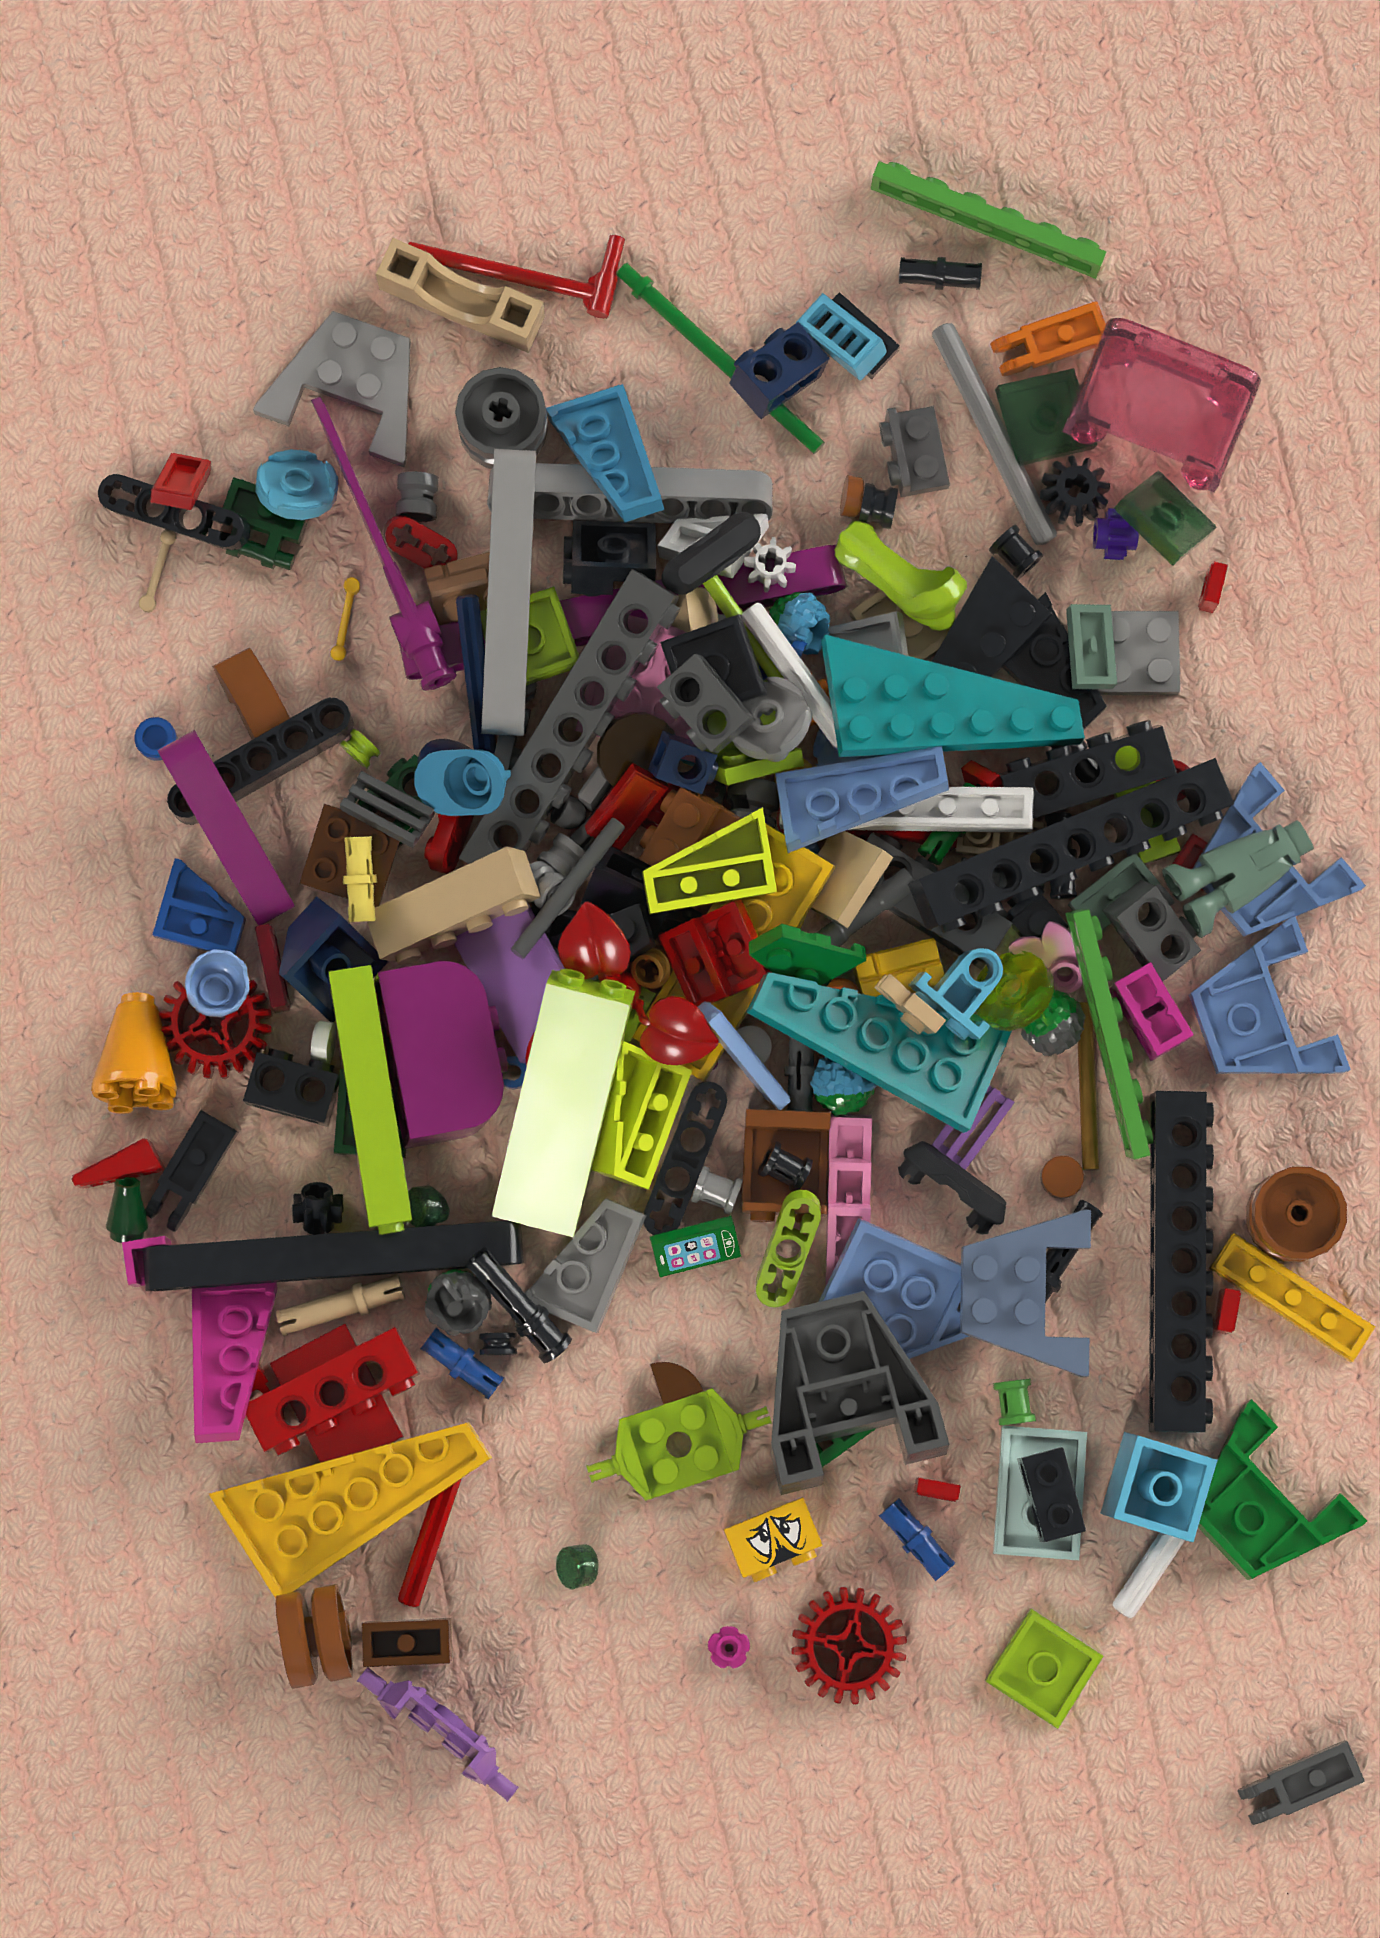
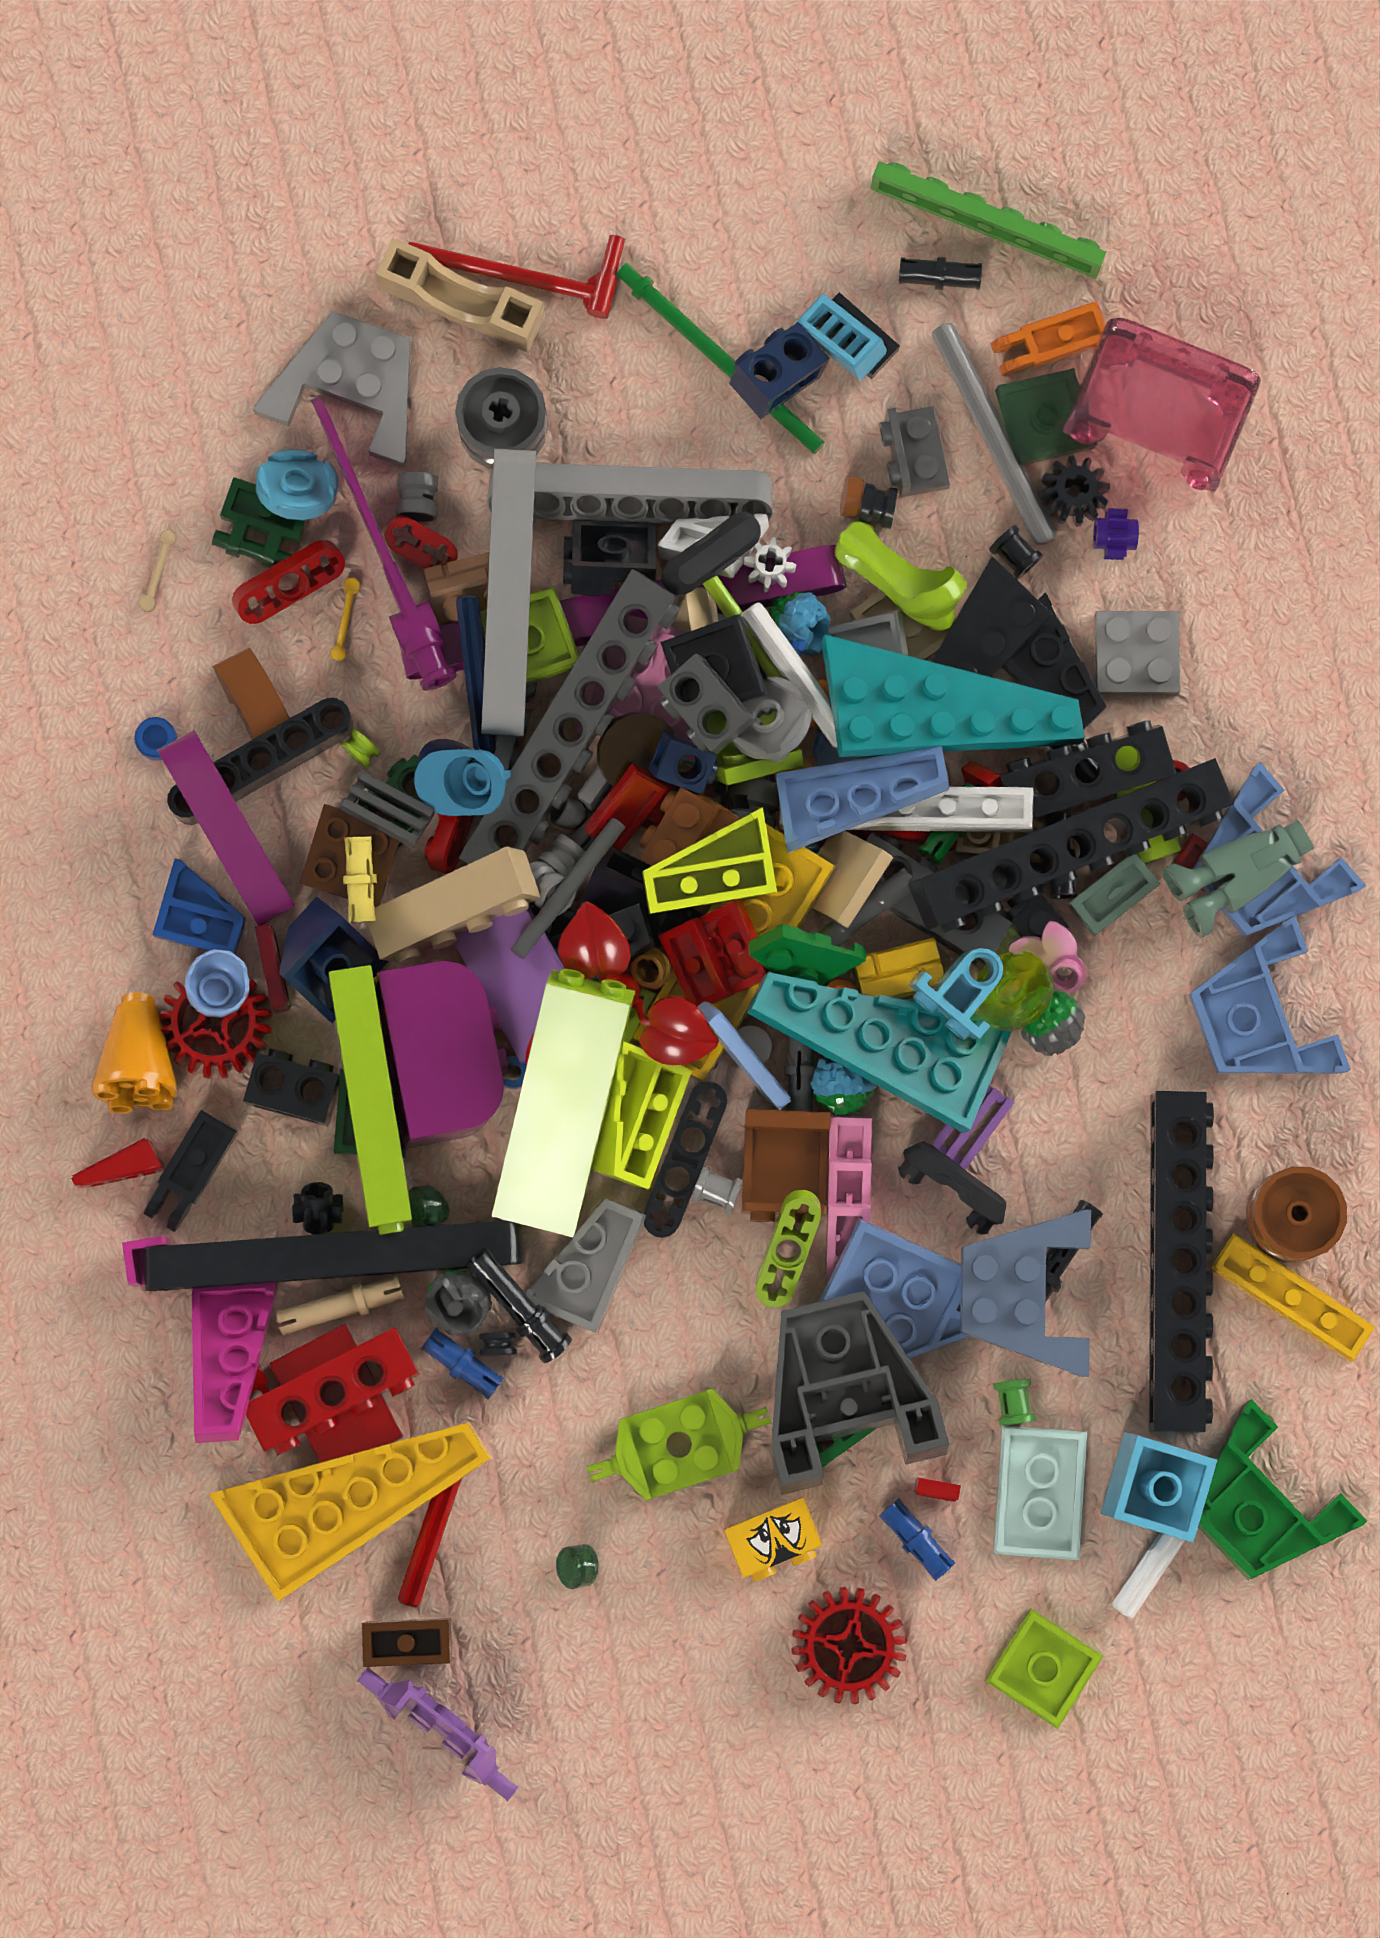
(127, 1213): dark green cone -> none
(172, 517): black beam -> none
(181, 481): red tile -> none
(284, 598): none -> red beam
(321, 1635): dark orange wheel -> none
(323, 1041): white tile -> none
(610, 448): dark azure wing -> none
(674, 1381): reddish brown tile -> none
(695, 1246): tile -> none
(720, 1656): dark pink plate -> none
(785, 1167): black bush -> none
(916, 1013): tan plate -> none
(1051, 1494): black brick -> none
(1062, 1177): dark orange tile -> none
(1087, 1094): pearl gold bar -> none
(1091, 646): sand green plate -> none
(1114, 1050): bright green plate -> none
(1146, 936): dark grey brick -> none
(1151, 1011): dark pink brick -> none
(1165, 517): clear green plate -> none
(1212, 587): red tile -> none
(1226, 1311): red tile -> none
(1305, 1781): dark grey hinge -> none

